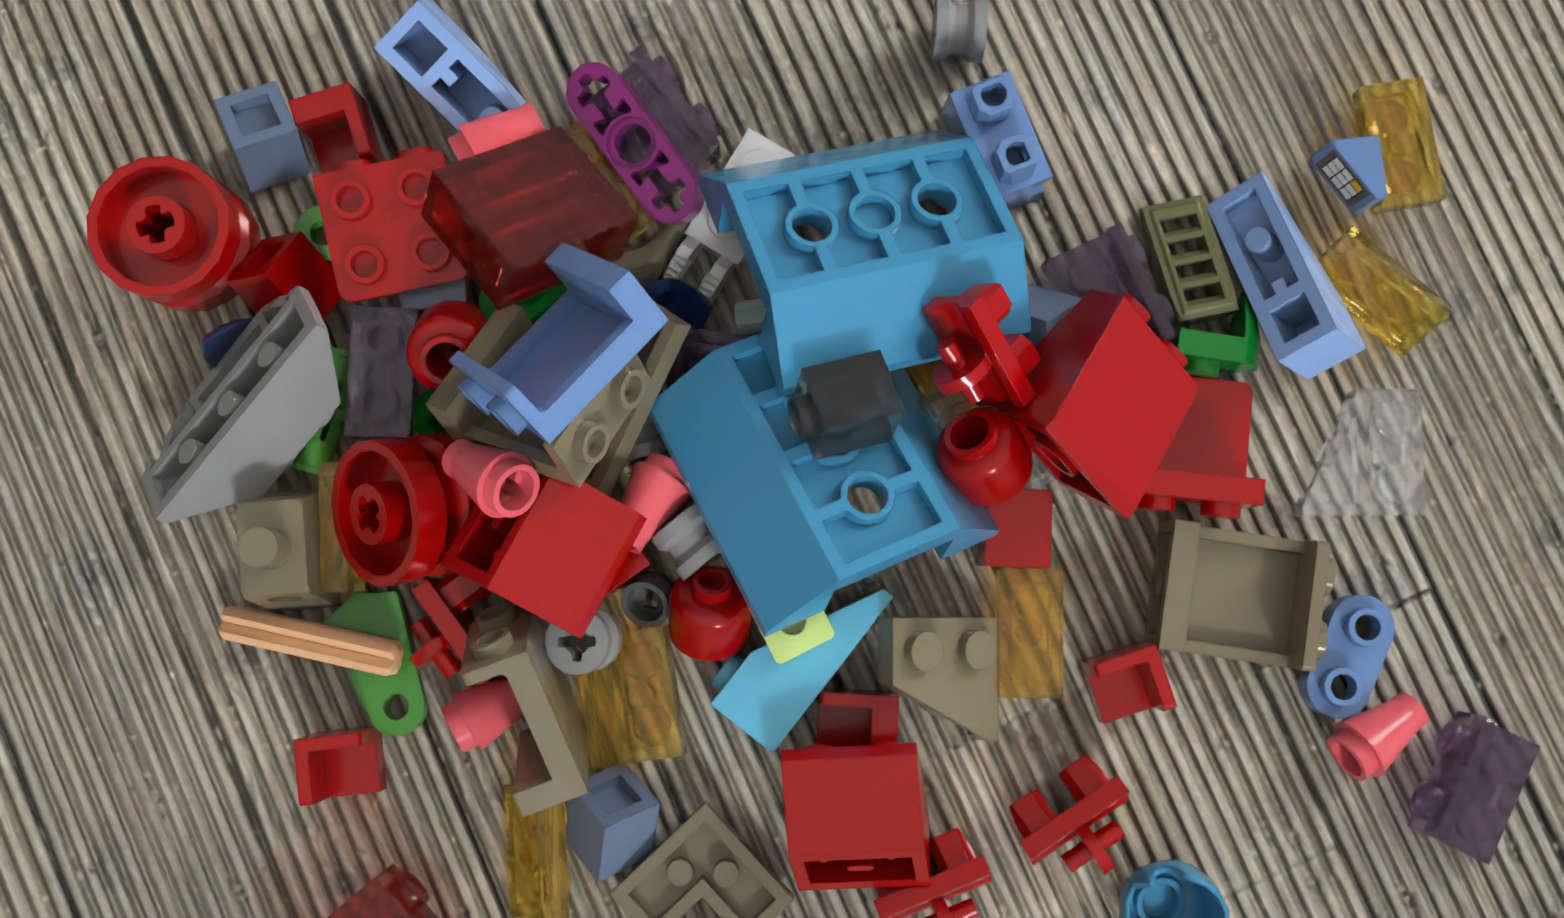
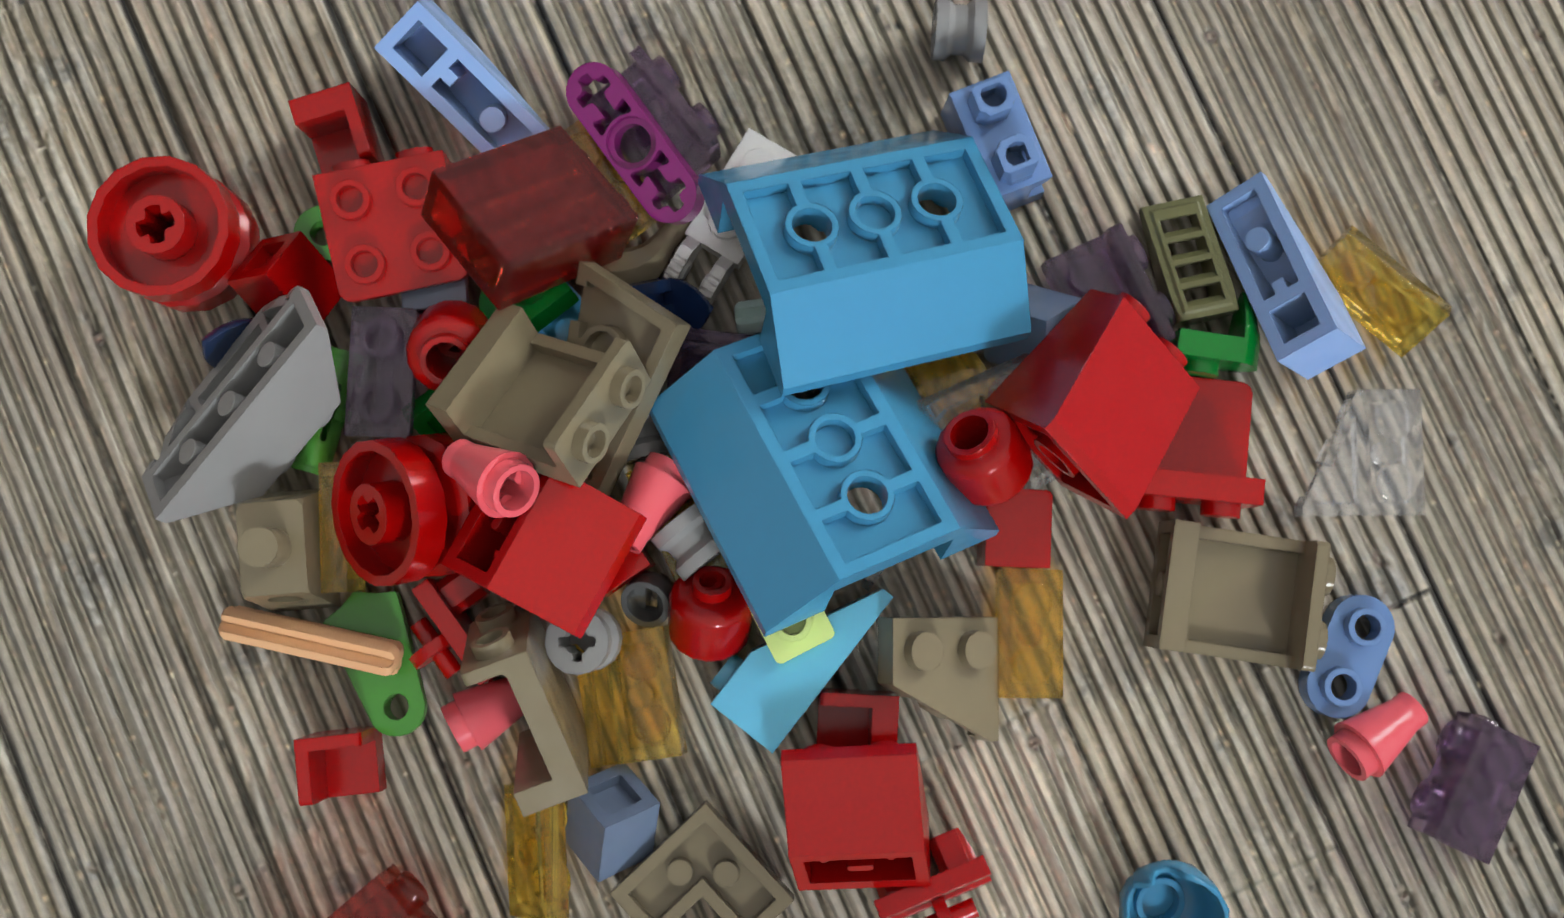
(263, 136): sand blue panel -> none
(495, 131): coral cone -> none
(568, 349): medium blue panel -> none
(845, 405): clear smoke brick -> none
(976, 352): red hips -> none
(1095, 799): red hips -> none
(1127, 681): red panel -> none
(1353, 171): medium blue slope -> none
(1410, 157): clear yellow plate -> none

